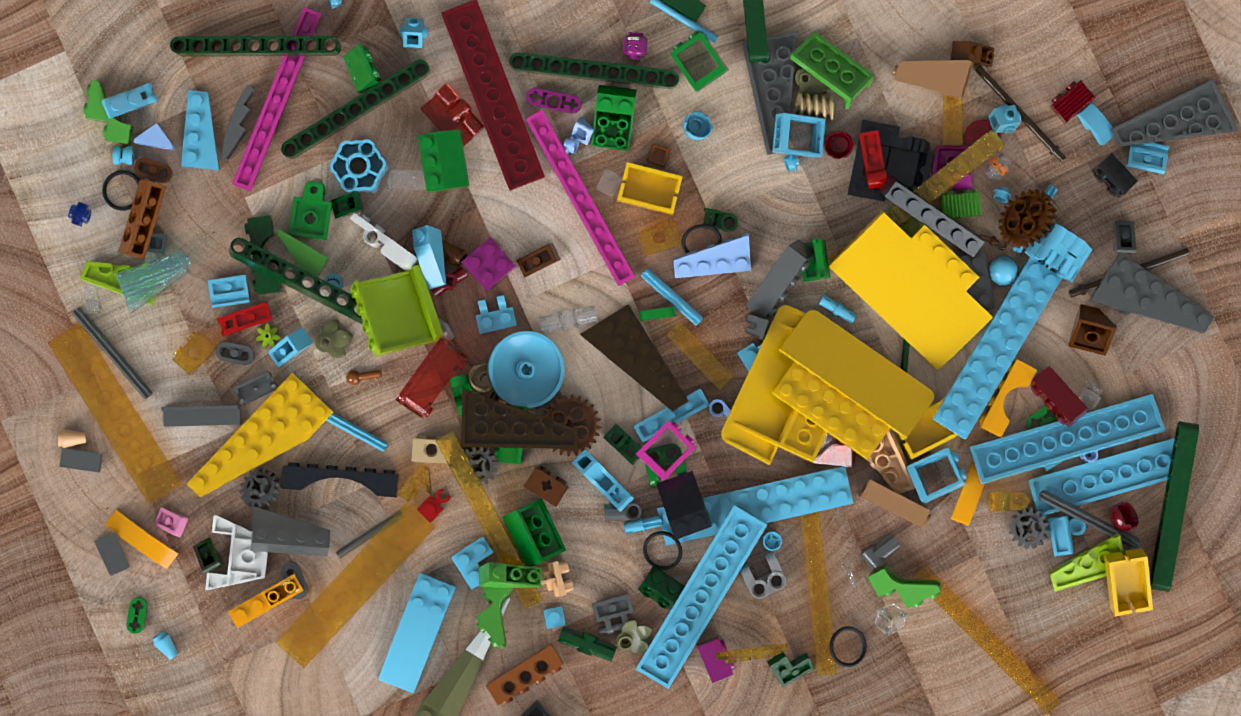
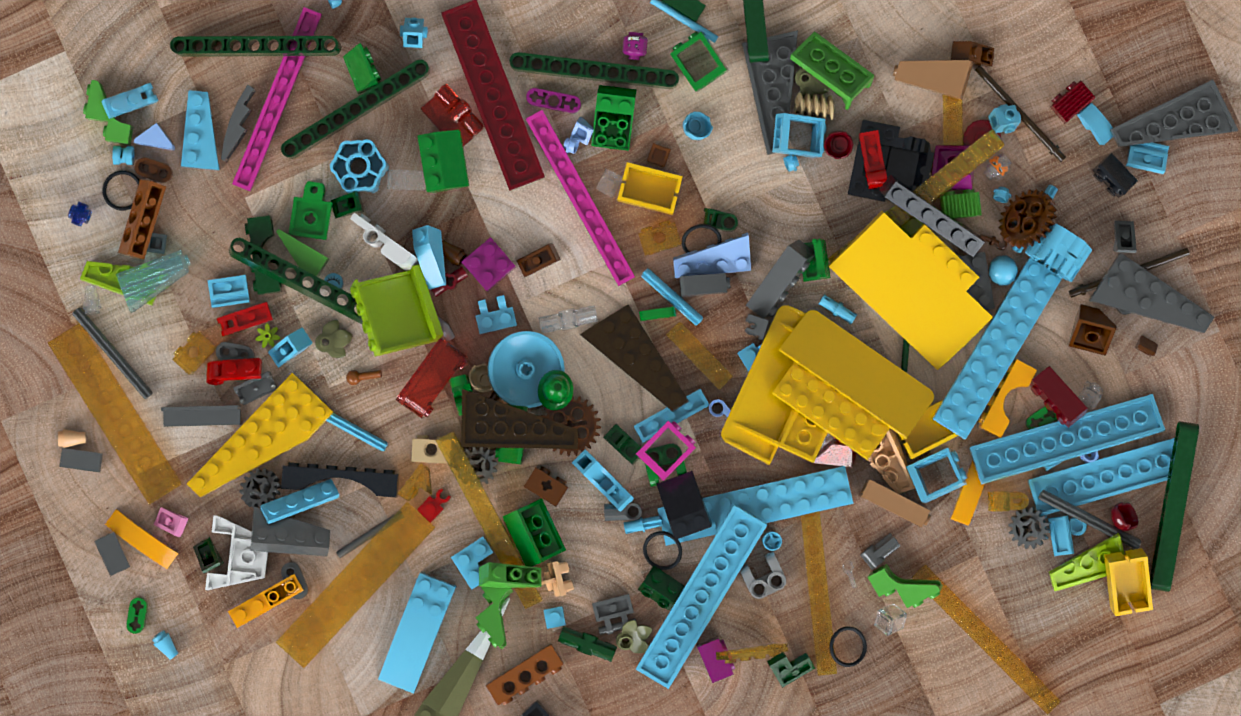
(233, 370): none -> red plate
(299, 501): none -> medium azure plate
(555, 390): none -> green hat
(704, 284): none -> dark grey slope
(1146, 346): none -> reddish brown slope

